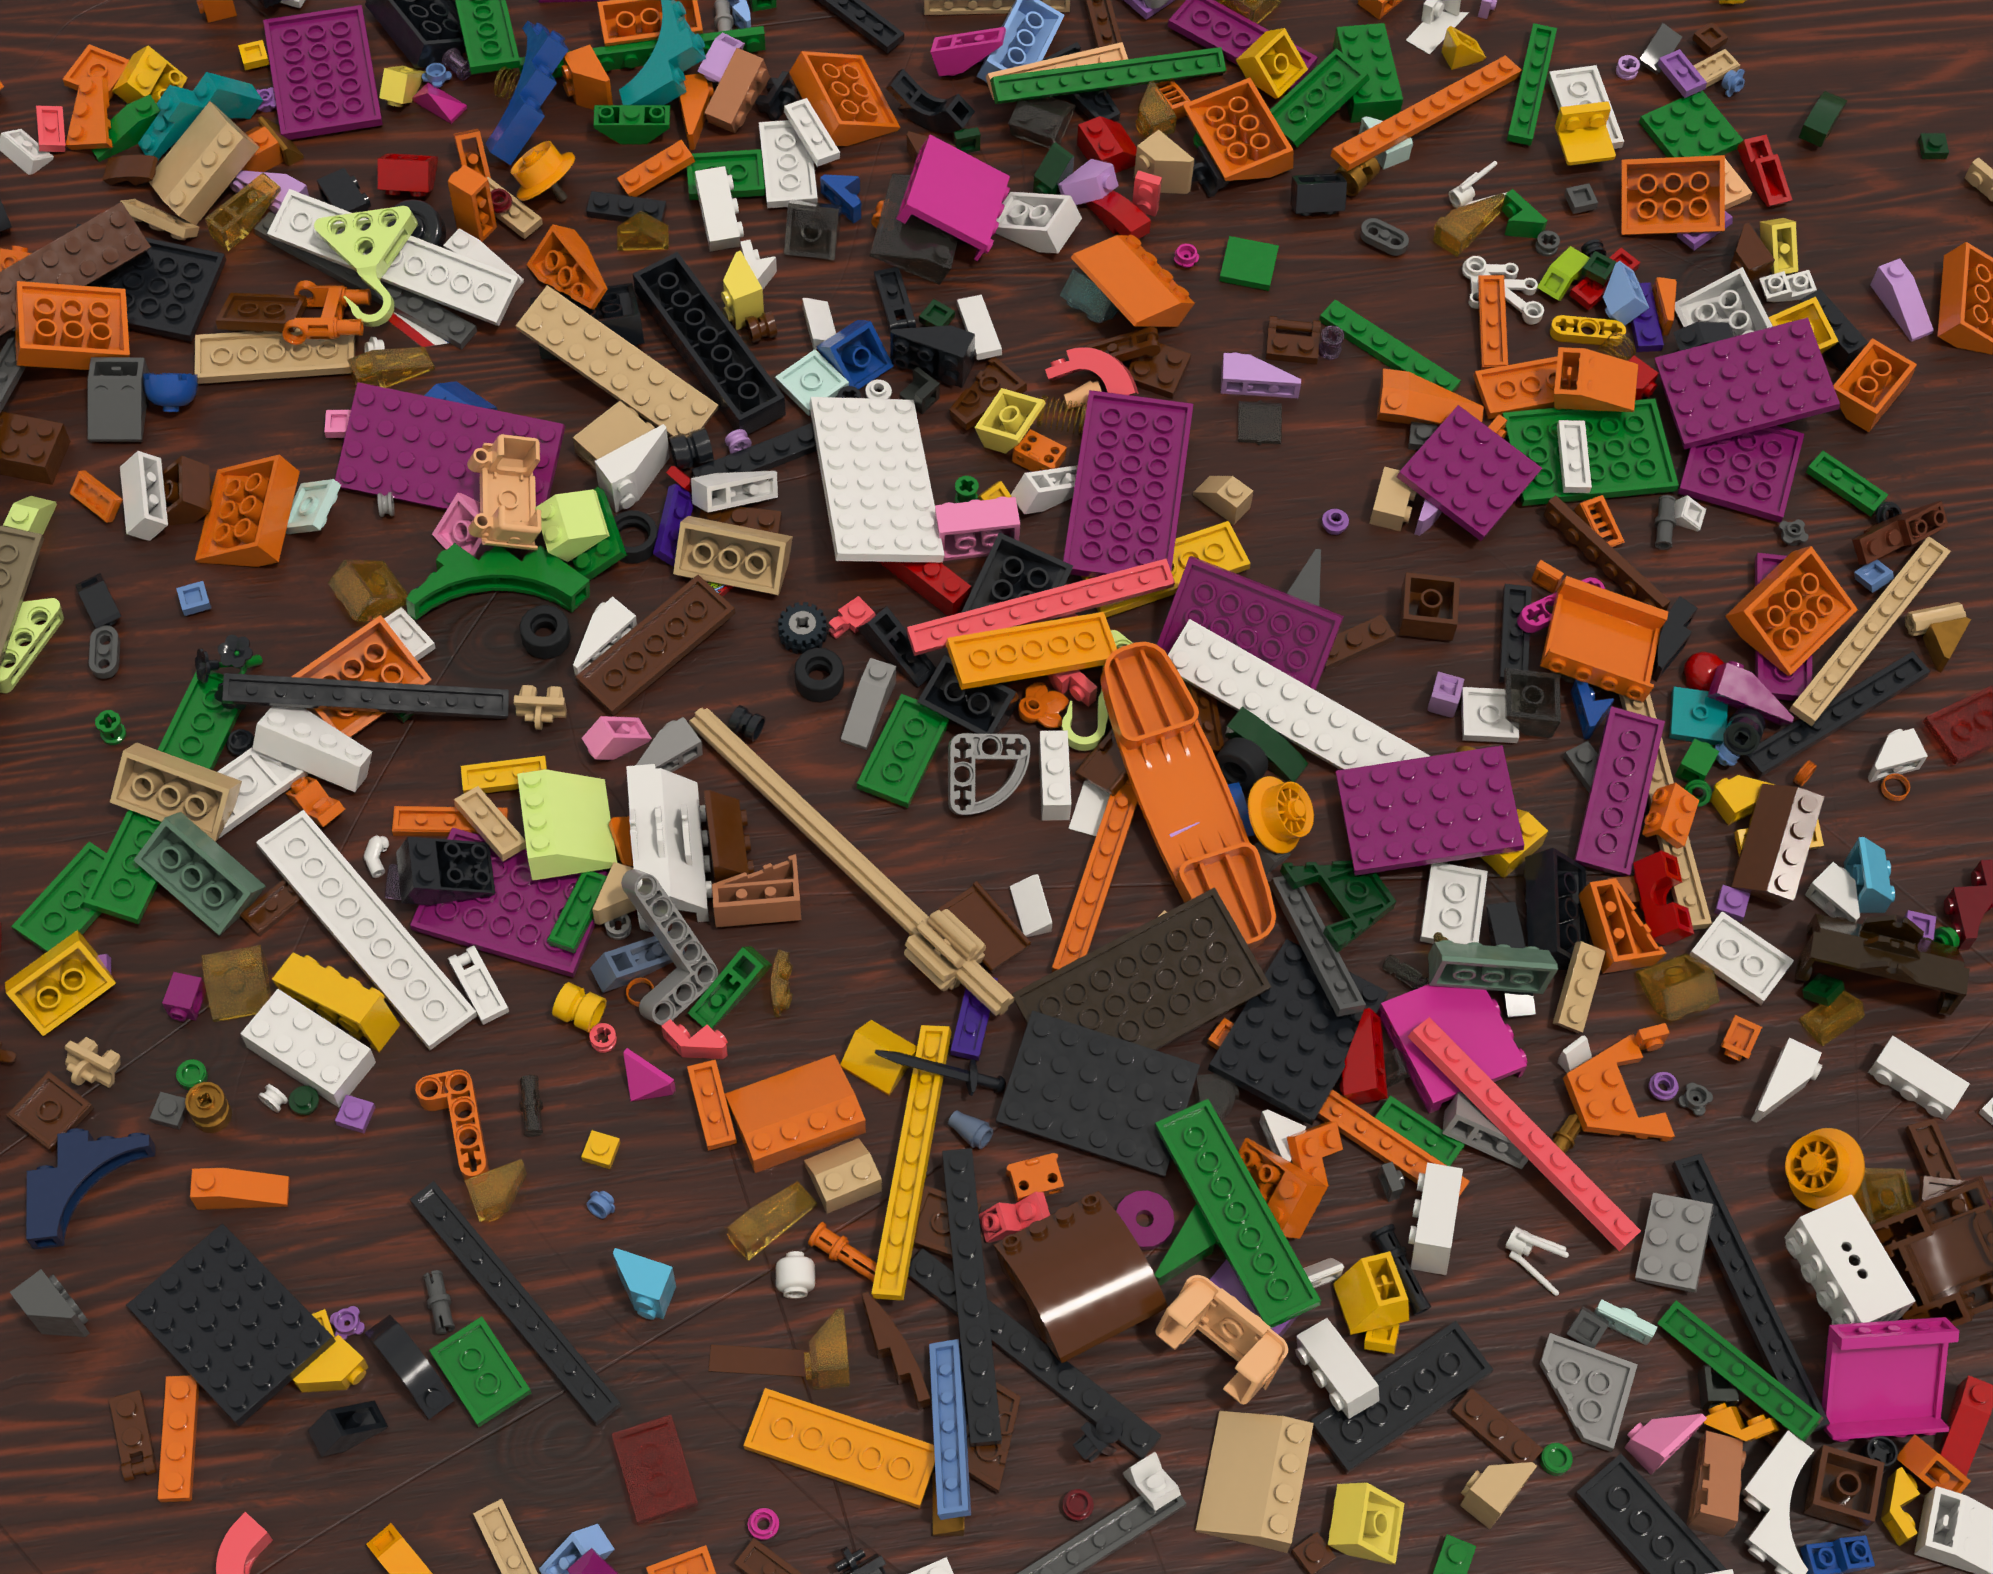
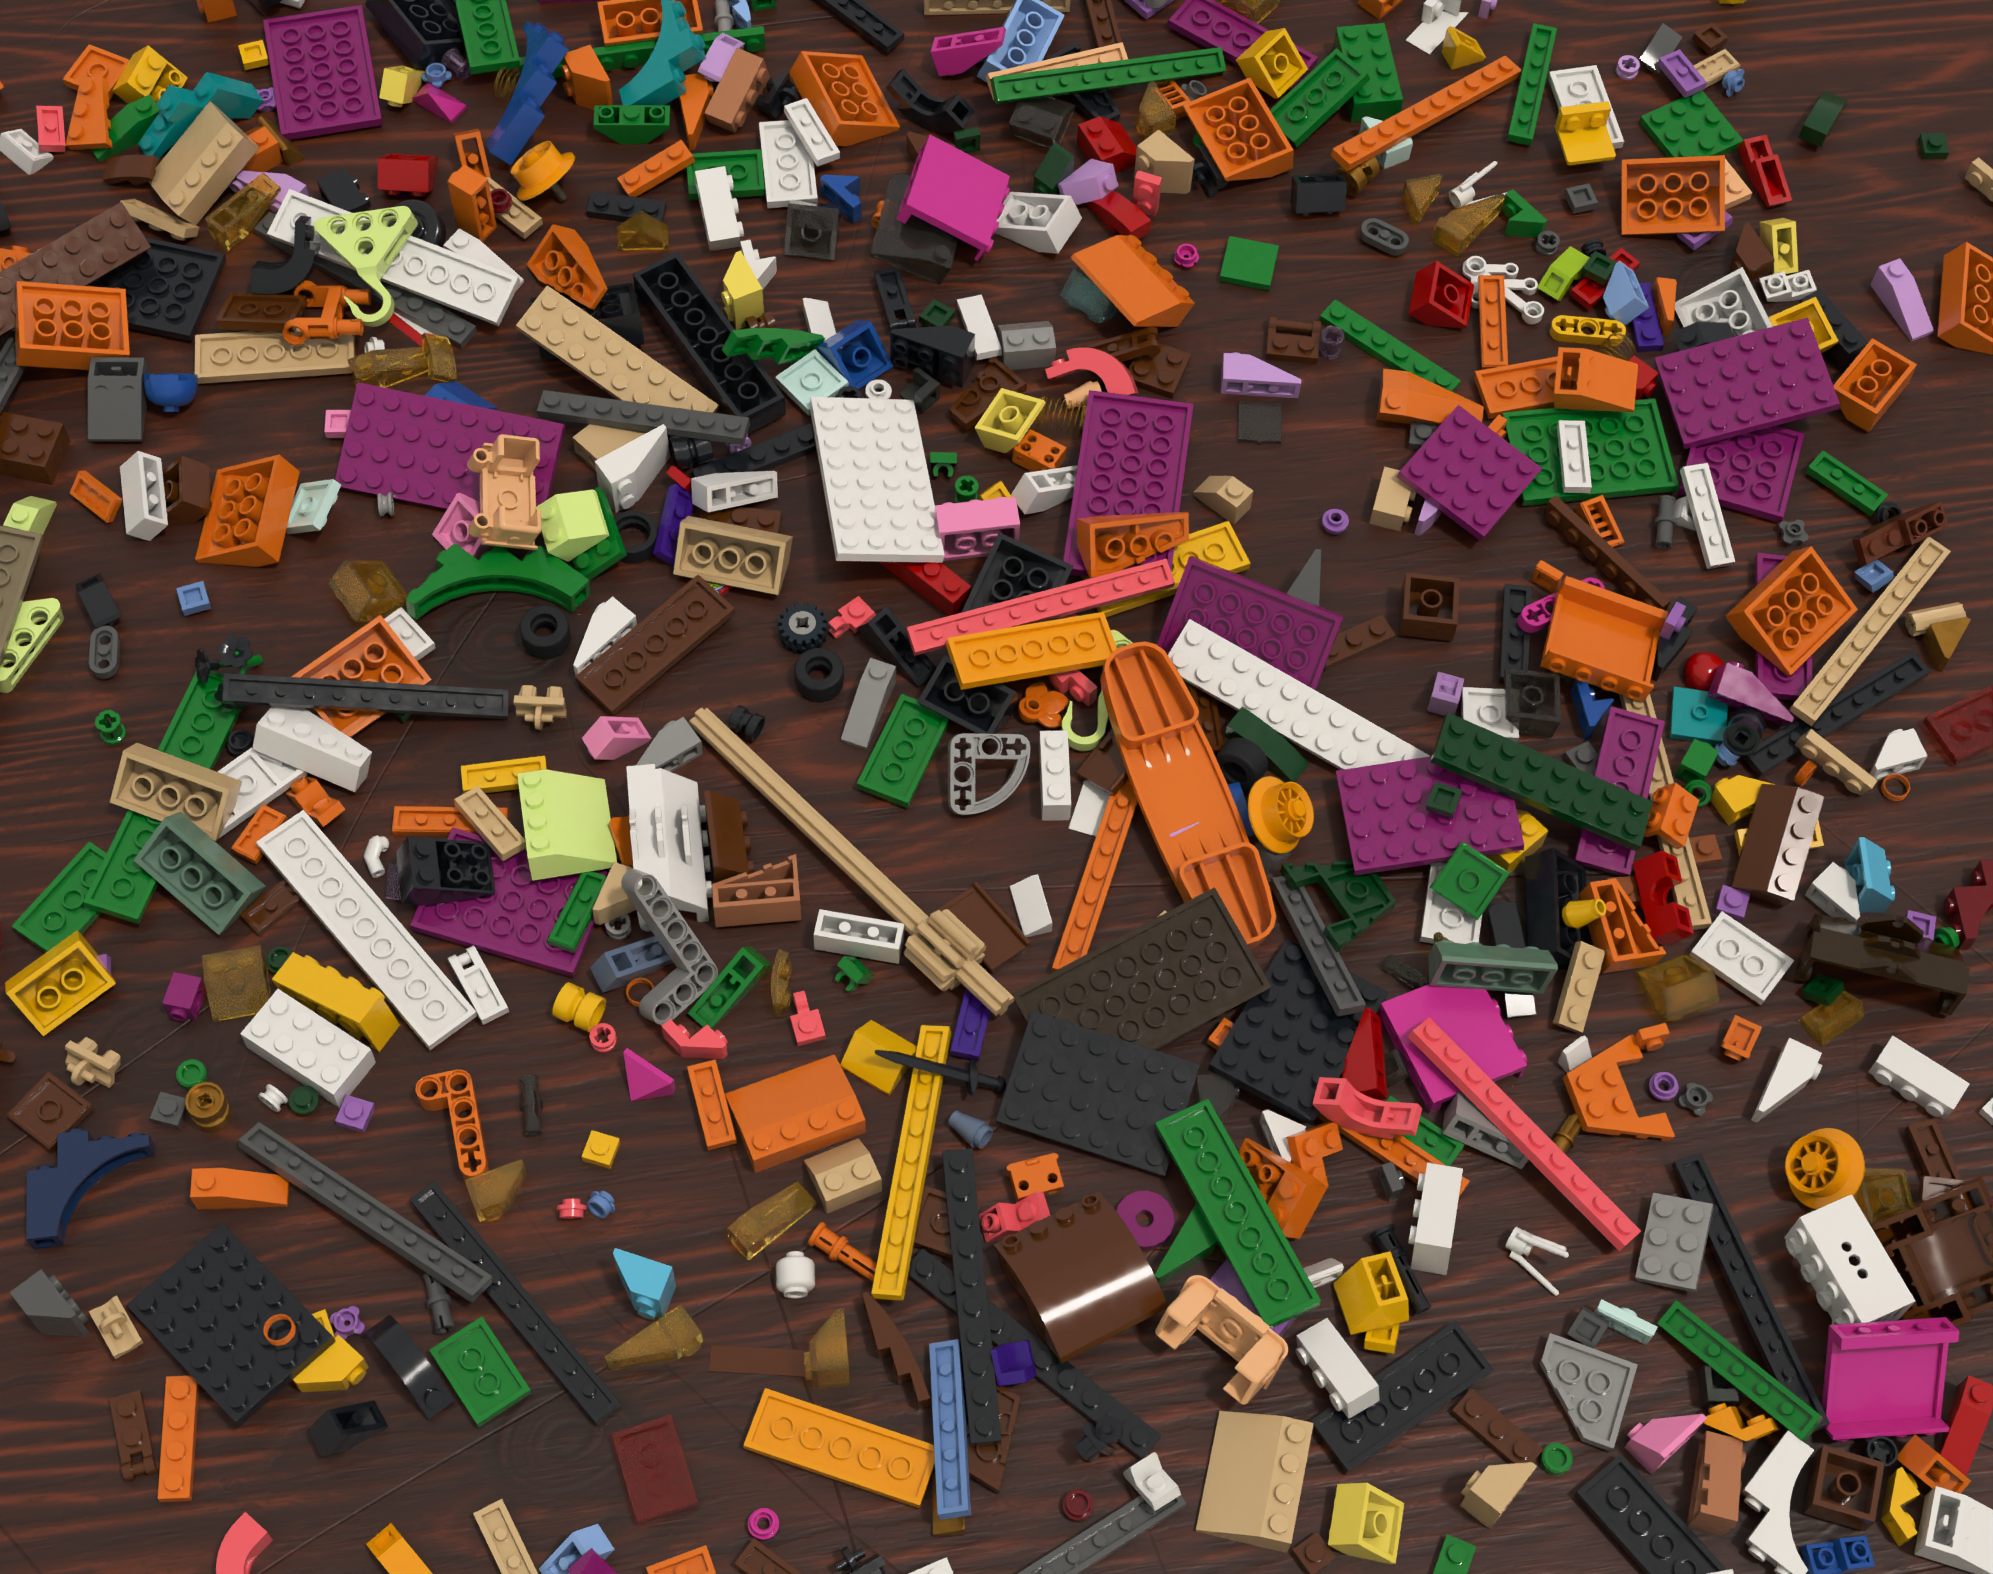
(116, 1327): none -> tan hips
(261, 824): none -> orange plate
(270, 1321): none -> orange axle
(277, 958): none -> dark green plate
(283, 276): none -> black arch
(365, 1212): none -> dark grey plate
(440, 357): none -> clear yellow slope
(571, 1209): none -> coral plate
(643, 417): none -> dark grey plate
(661, 1341): none -> clear yellow slope
(778, 343): none -> green slope
(806, 1024): none -> coral plate
(855, 971): none -> green tile
(859, 936): none -> white brick
(943, 459): none -> green tile
(1013, 1362): none -> dark purple panel
(1027, 344): none -> light grey slope
(1122, 540): none -> orange wedge
(1194, 90): none -> dark grey plate
(1363, 1114): none -> coral arch
(1420, 194): none -> clear yellow slope
(1441, 297): none -> red slope
(1443, 799): none -> dark green plate
(1469, 880): none -> green tile
(1541, 781): none -> dark green plate
(1582, 912): none -> yellow cone
(1674, 621): none -> medium lavender plate
(1705, 850): none -> dark orange plate
(1707, 516): none -> white plate
(1835, 763): none -> tan plate

